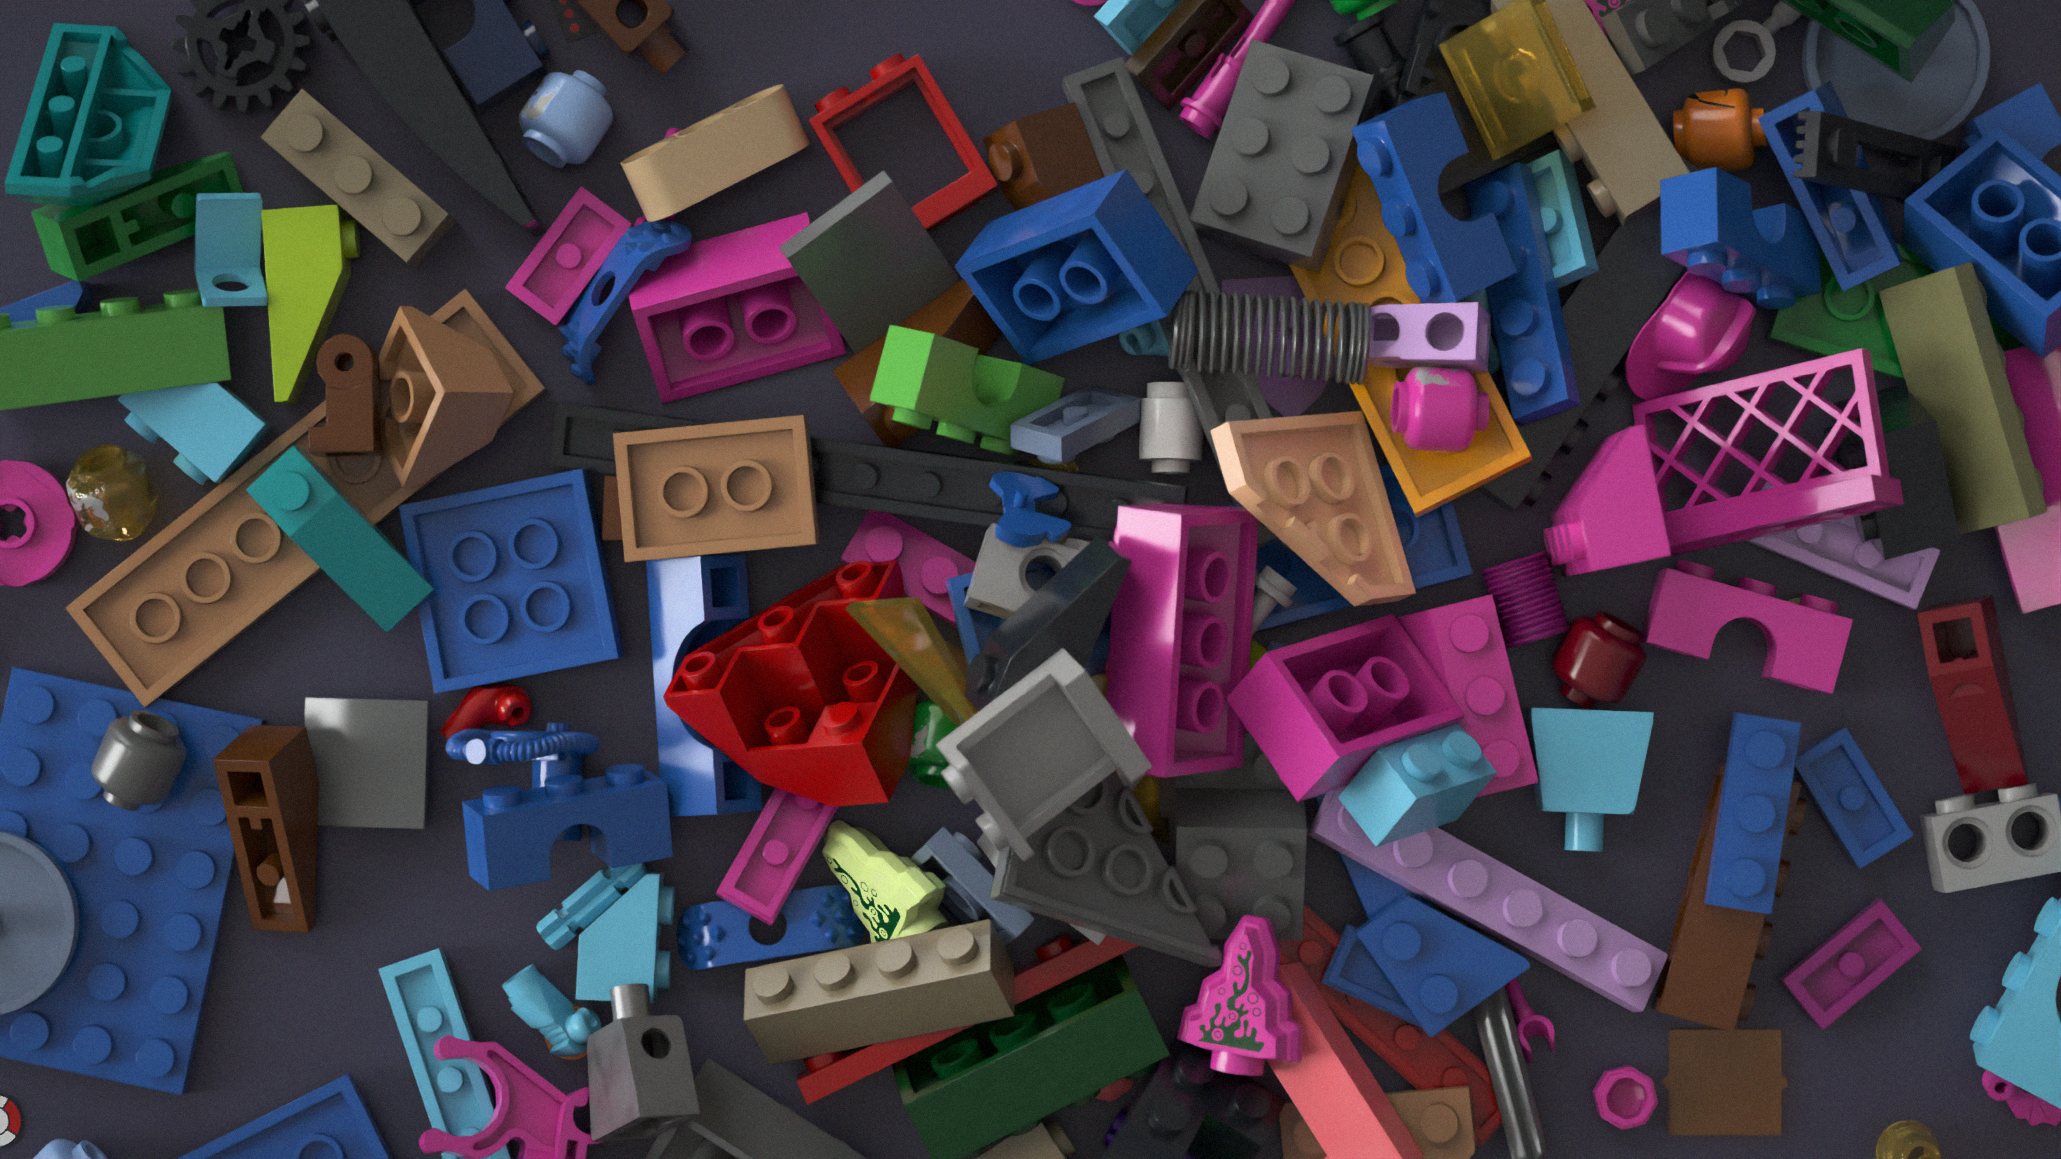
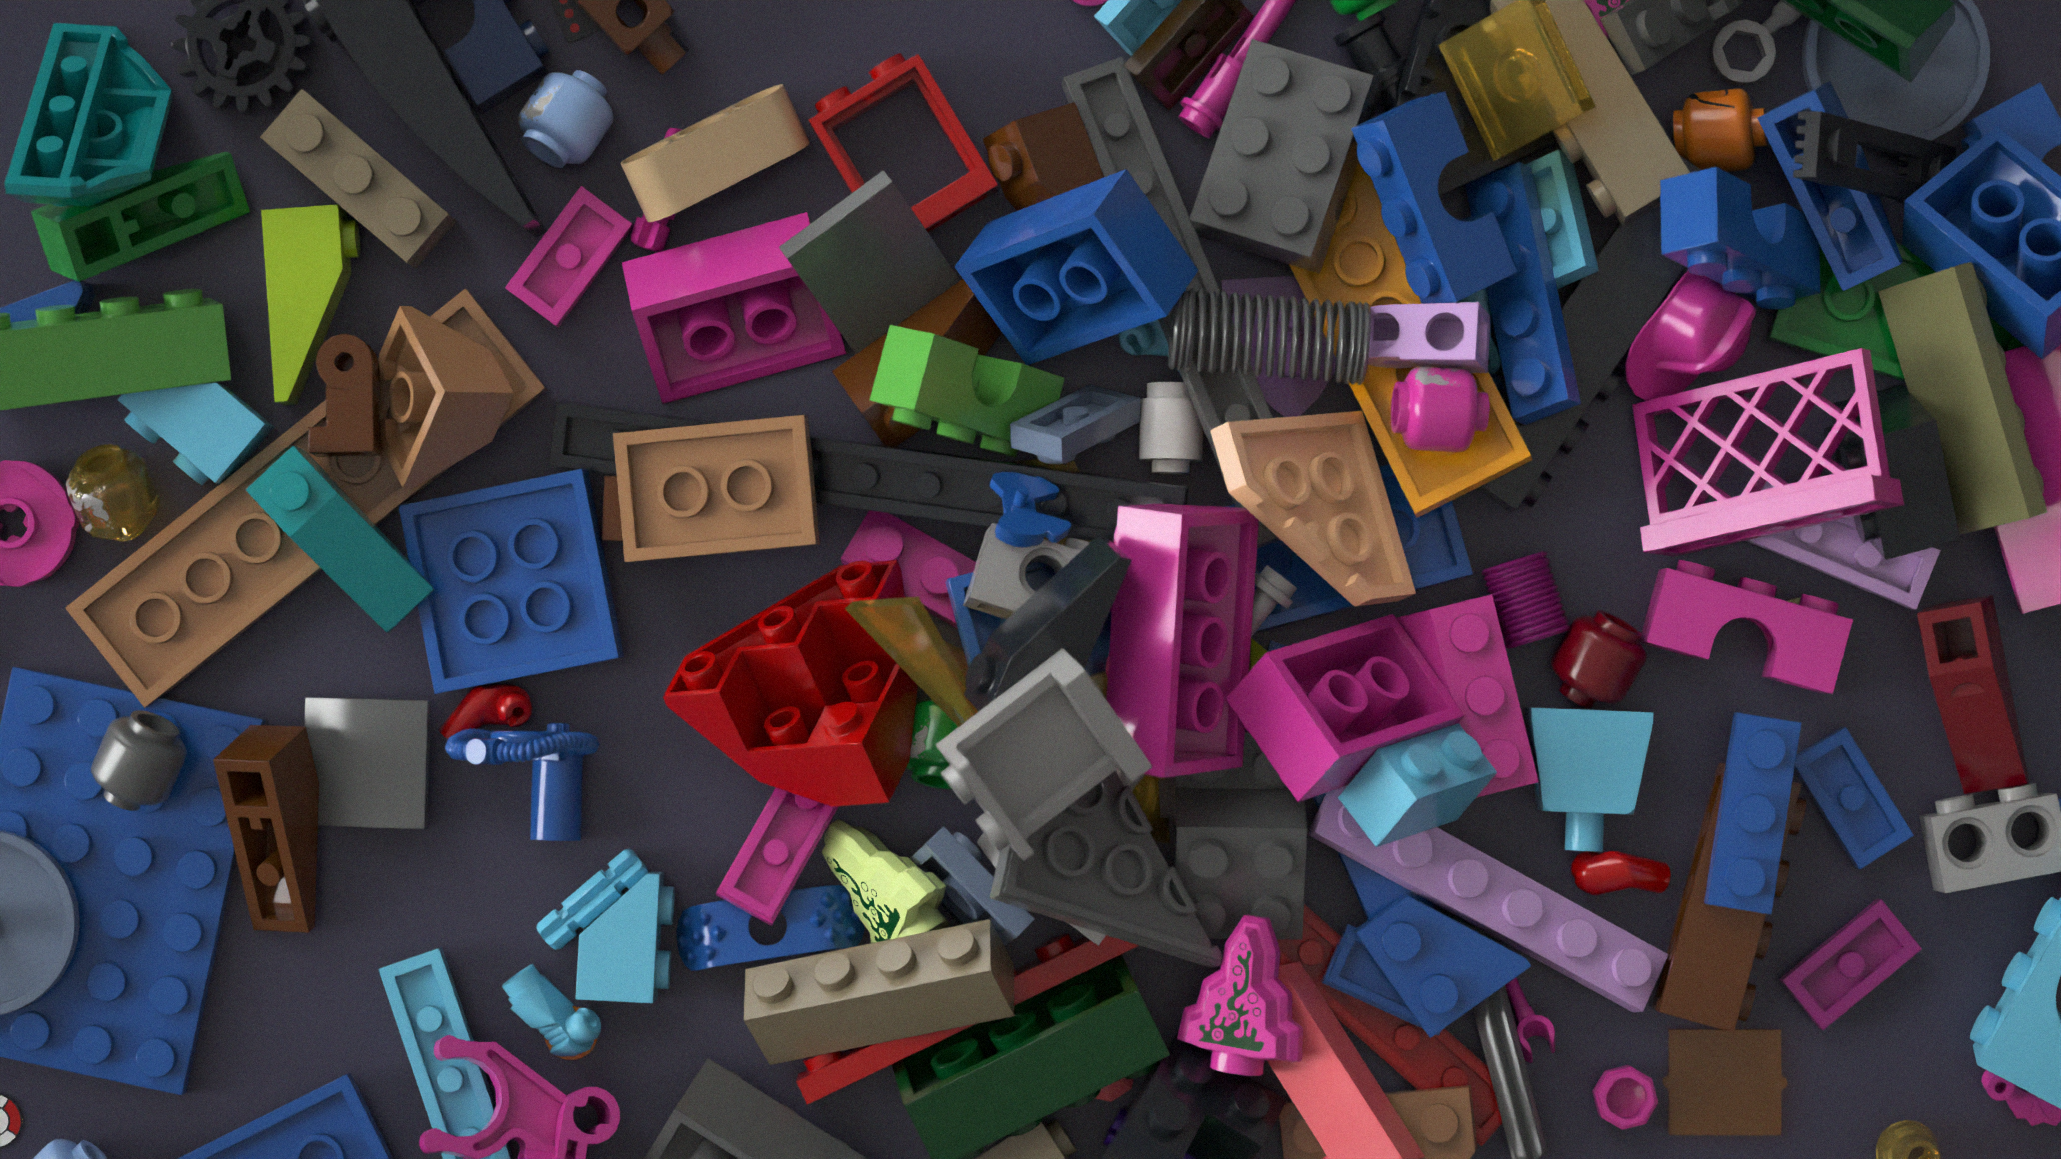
(229, 248): medium azure bracket -> none
(515, 828): blue arch -> none
(637, 250): blue piece -> none
(638, 1071): flat silver torso -> none
(688, 607): blue arch -> none
(1609, 509): dark pink slope -> none
(1618, 871): none -> red arm

